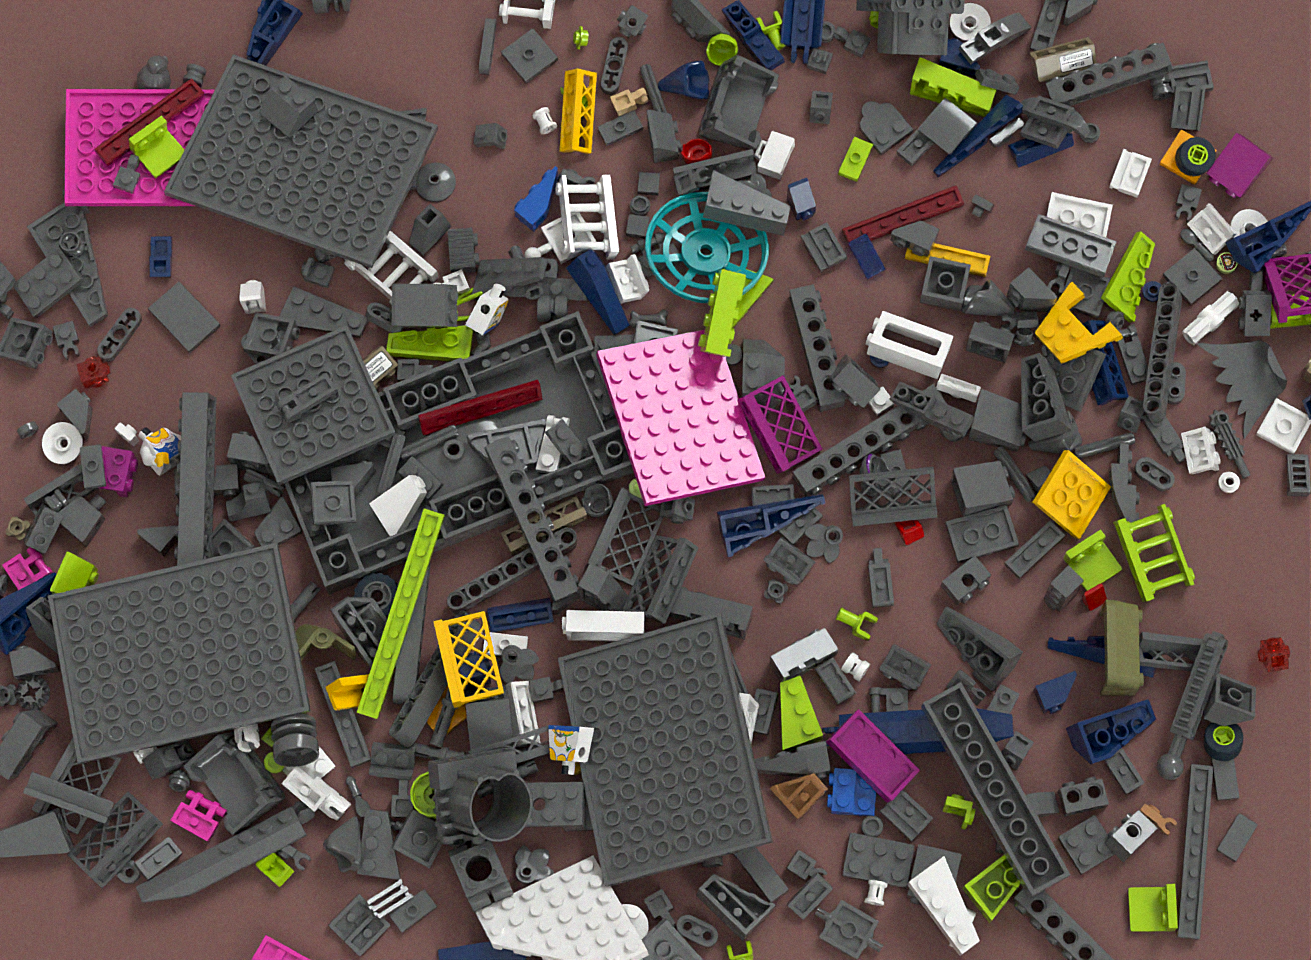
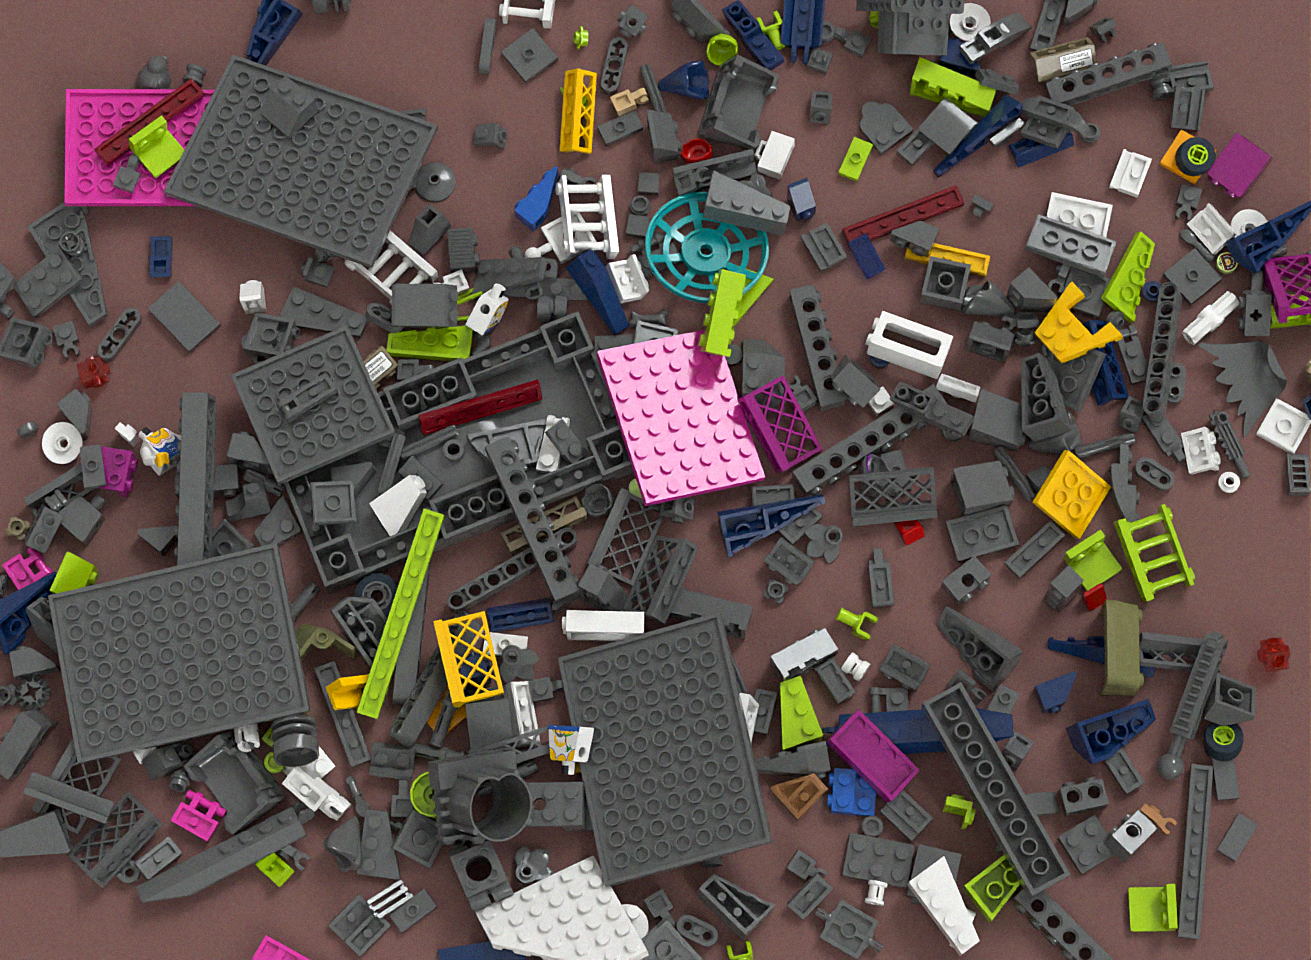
(544, 120): white bush -> none
(762, 873): dark grey slope -> none
(1103, 26): none -> dark grey tile

